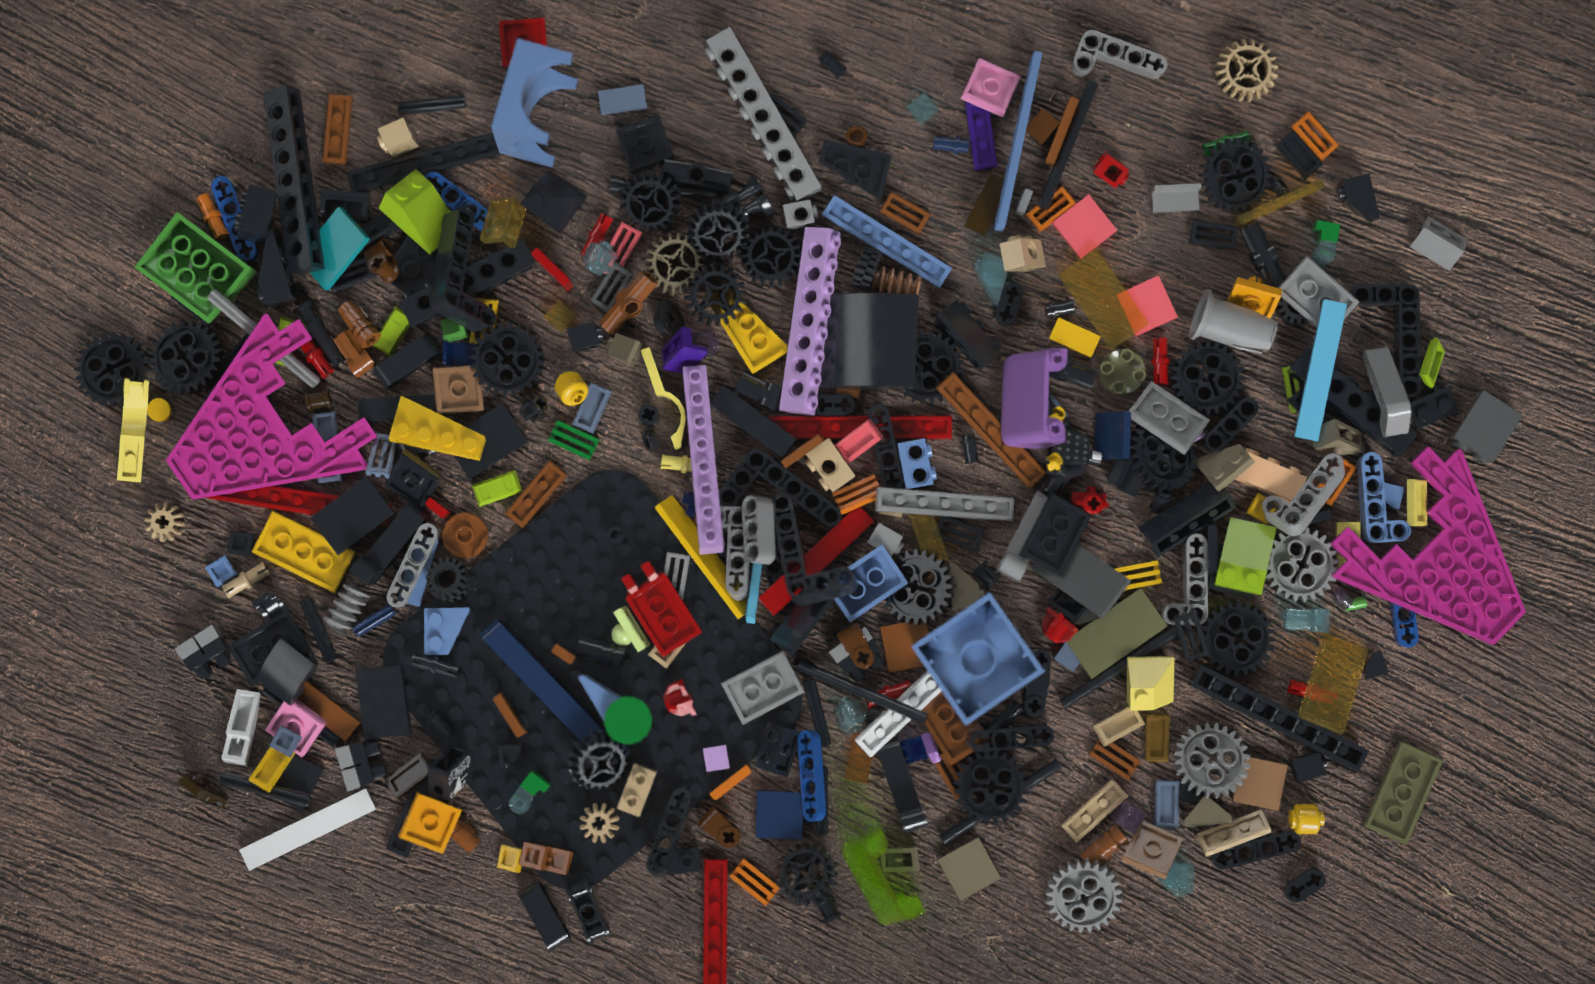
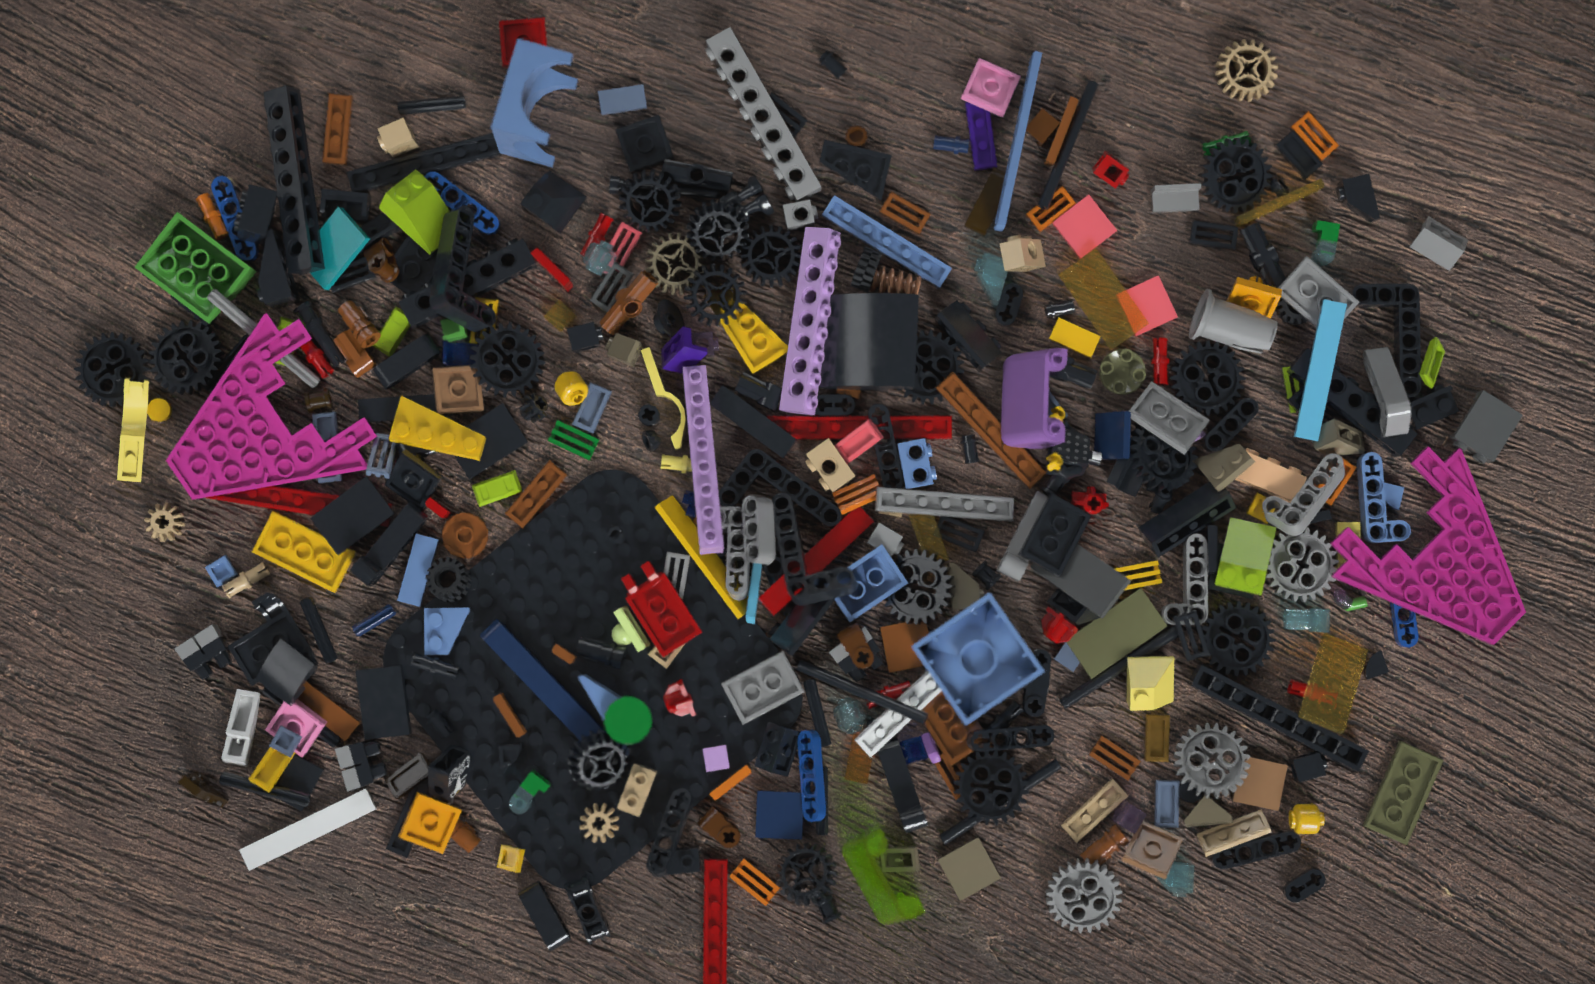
(240, 543): black tile -> none
(345, 609): light grey piece -> none
(409, 563): light grey beam -> none
(503, 222): clear yellow bracket -> none
(546, 858): dark orange slope -> none
(803, 450): dark orange tile -> none
(922, 109): clear light blue tile -> none
(1023, 202): light grey tile -> none
(1118, 725): tan tile -> none
(1120, 60): light grey beam -> none
(1416, 502): light yellow tile -> none

